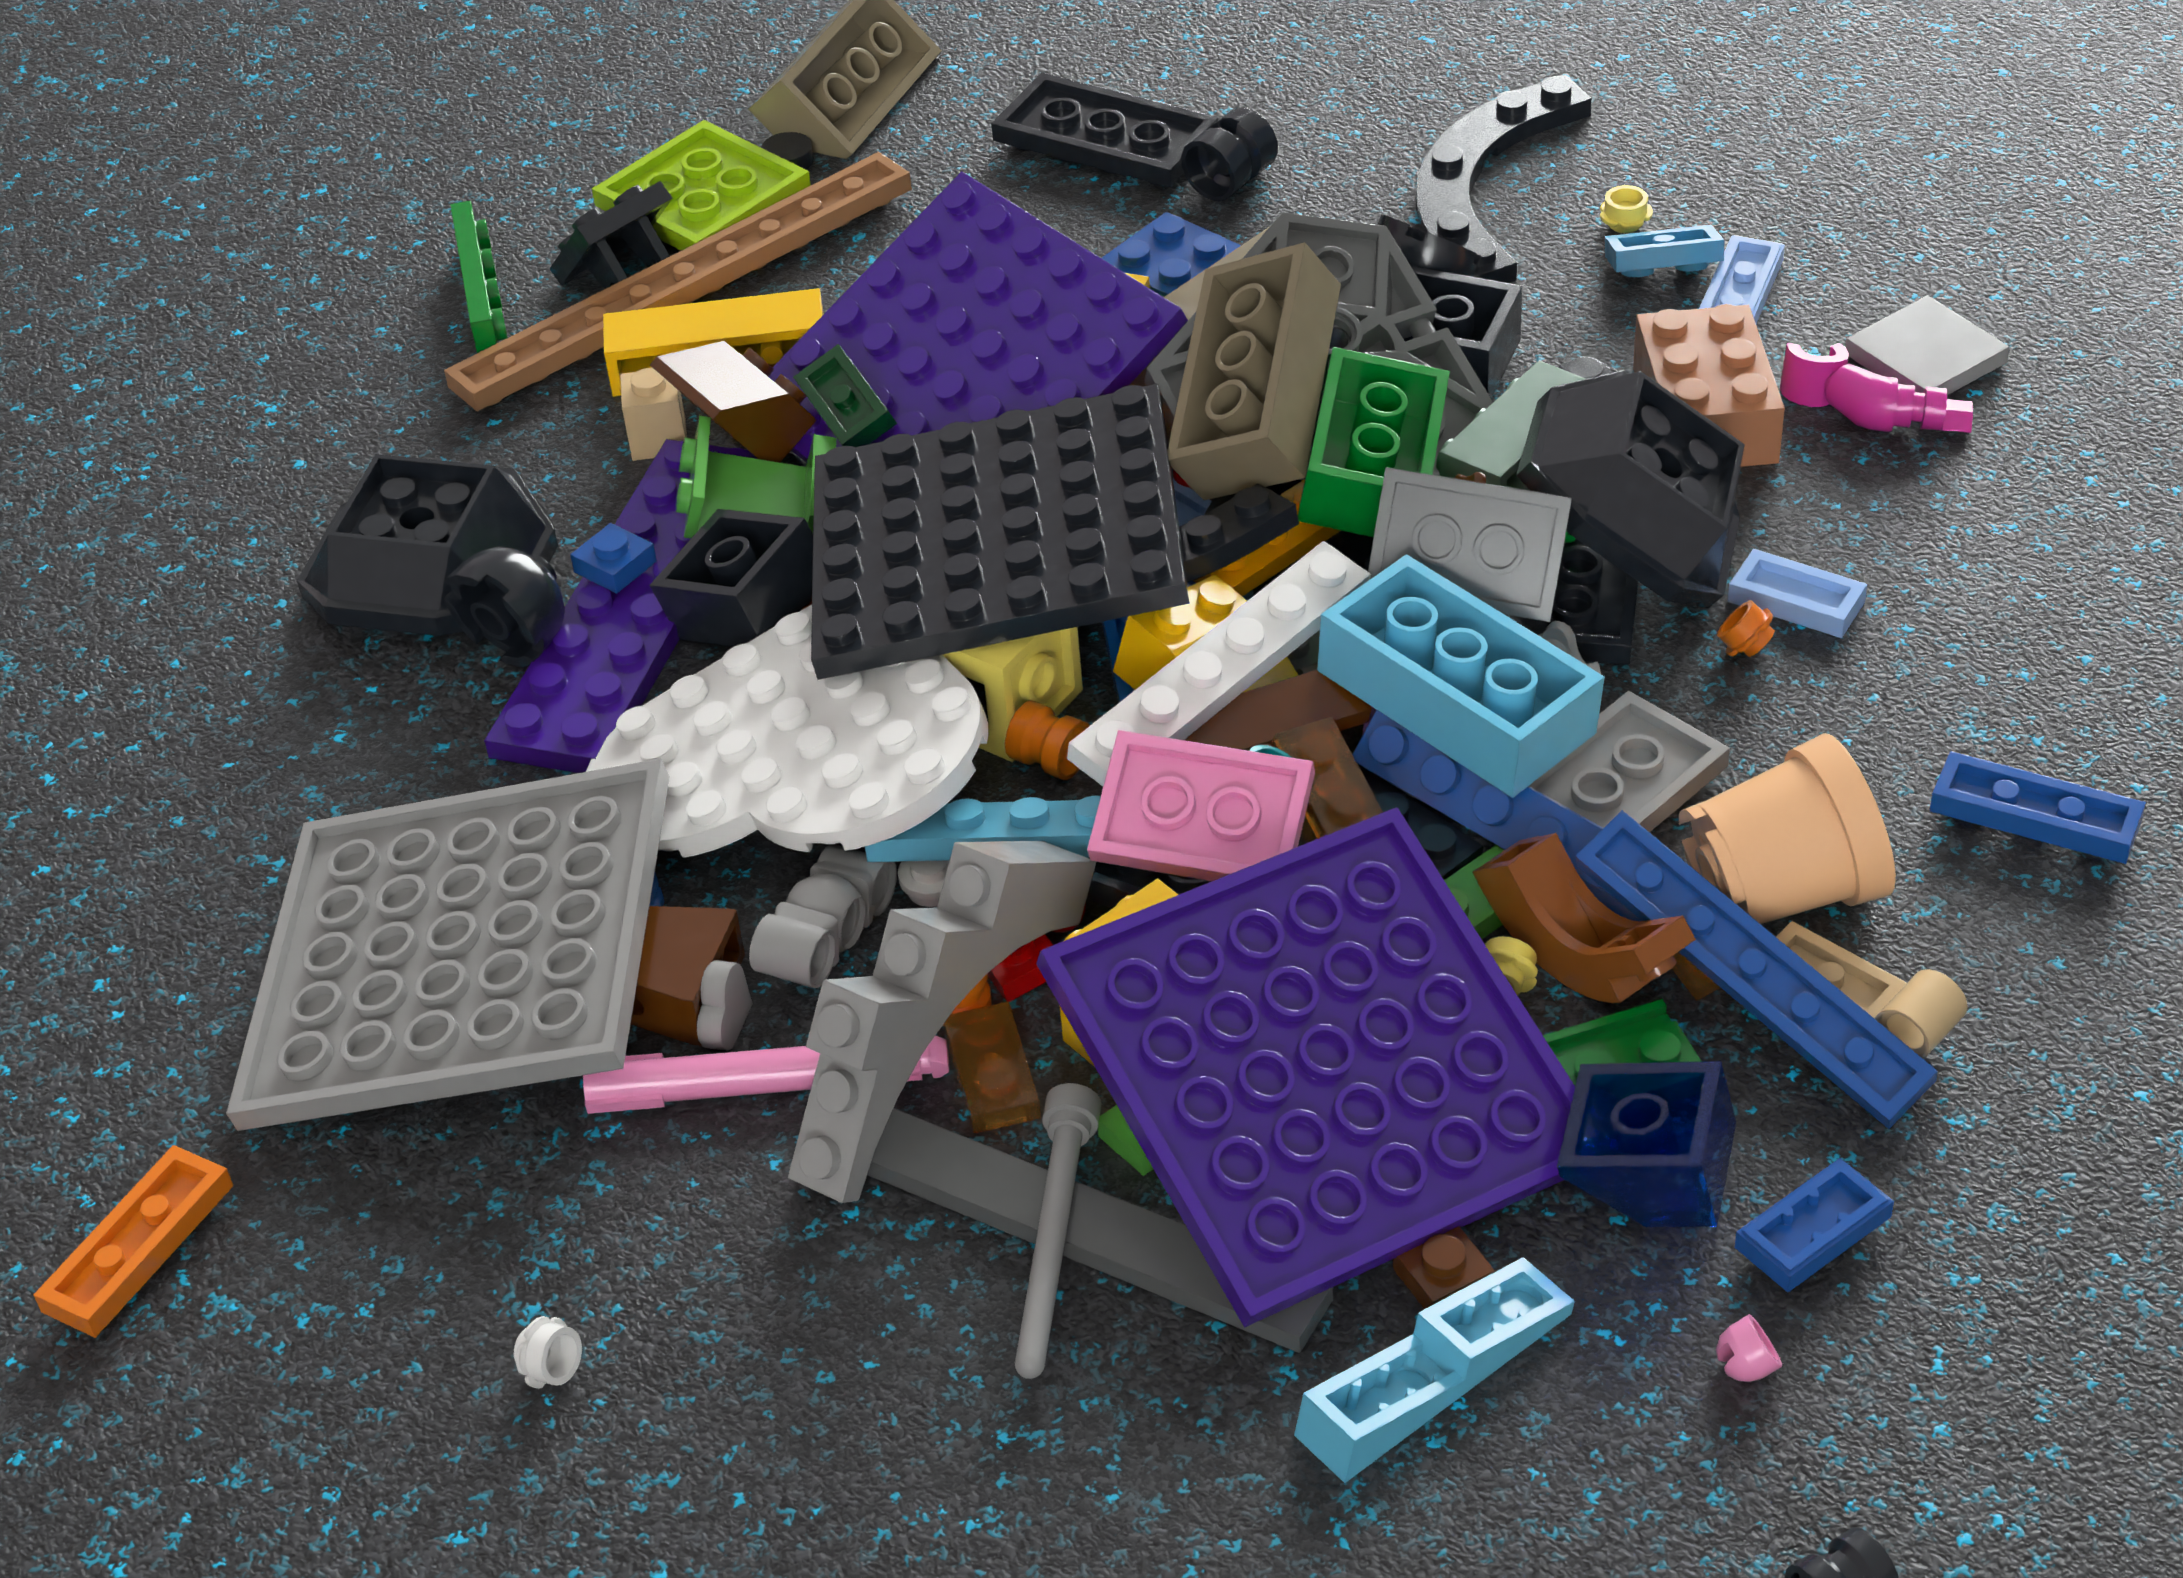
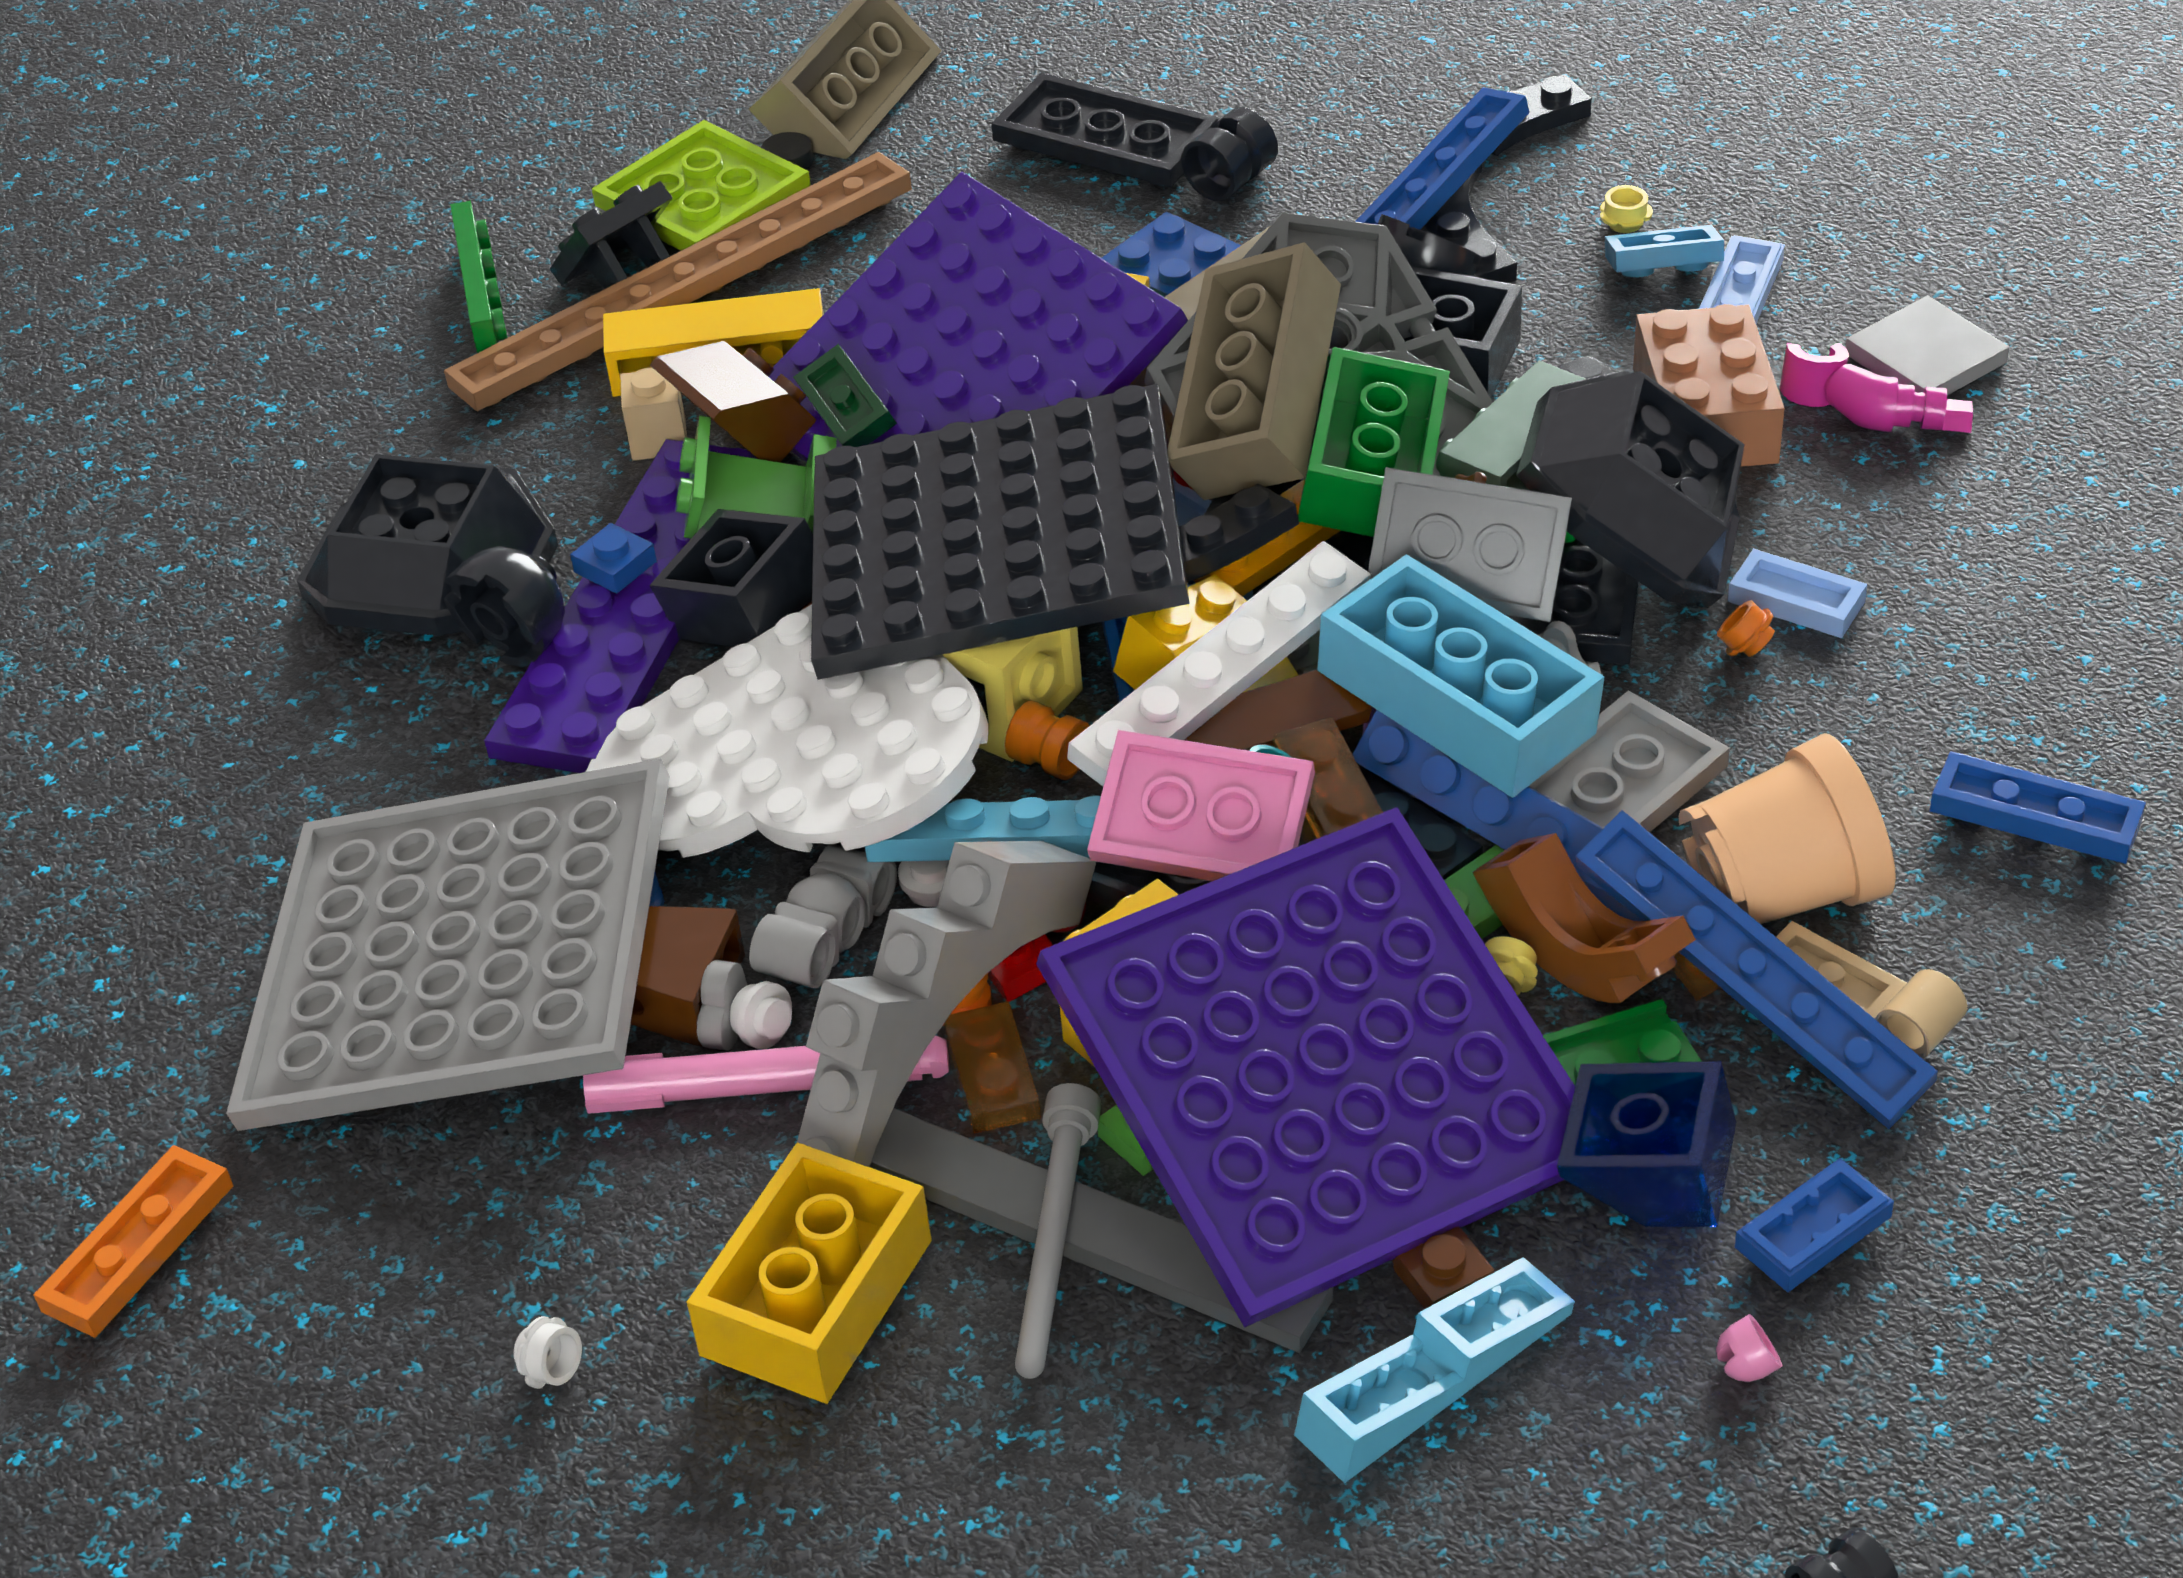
(761, 1014): none -> white plate
(810, 1272): none -> yellow brick
(1449, 158): none -> blue plate

